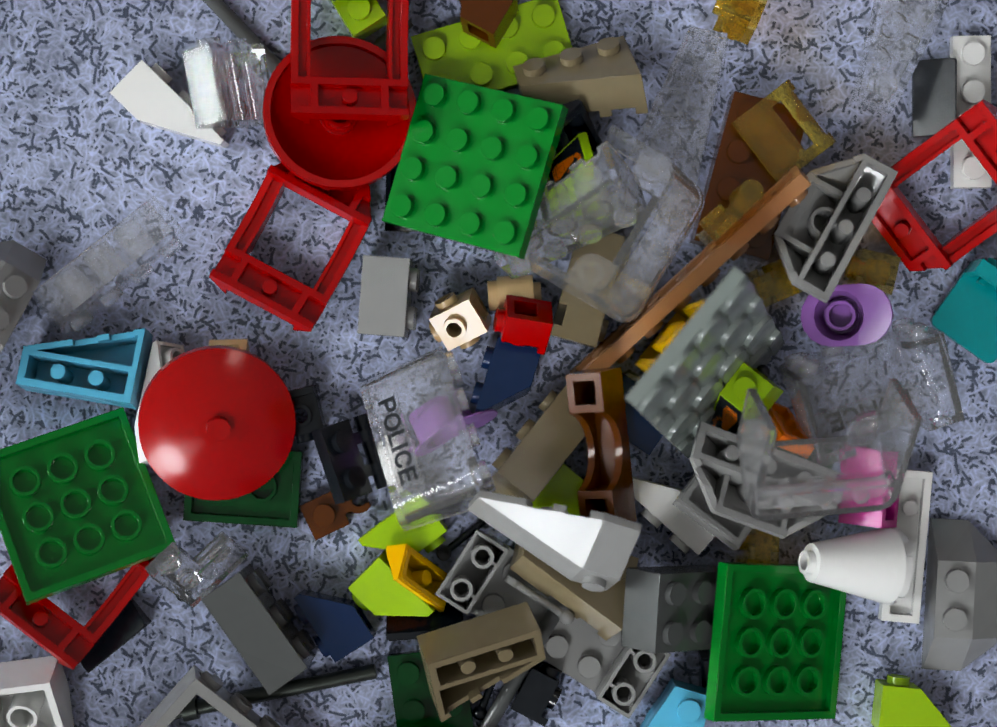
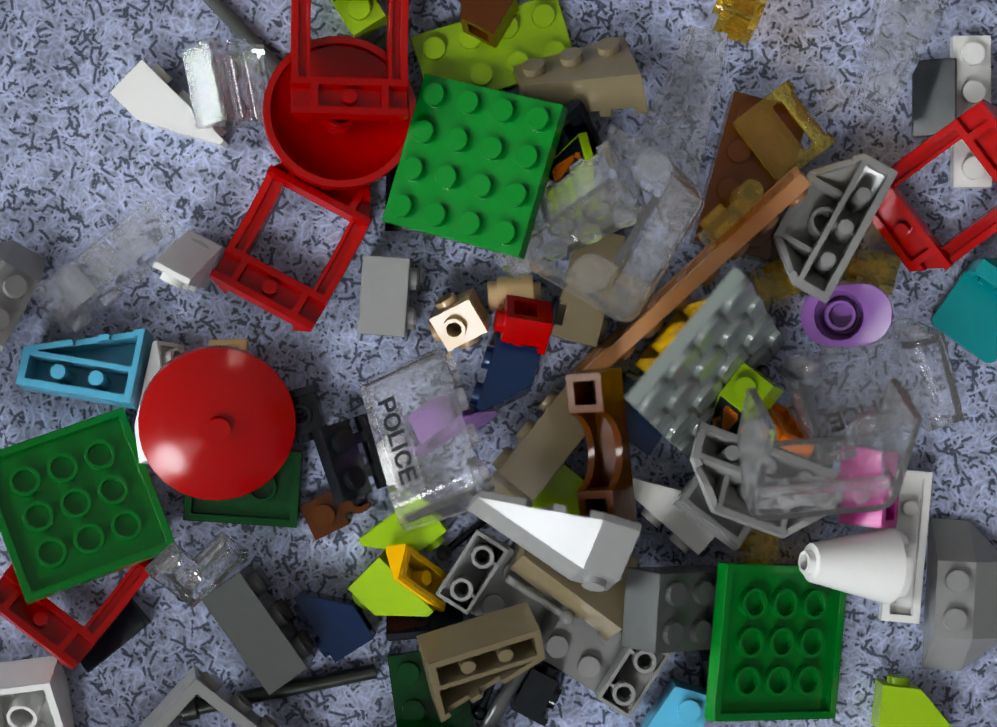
(189, 261): none -> white slope

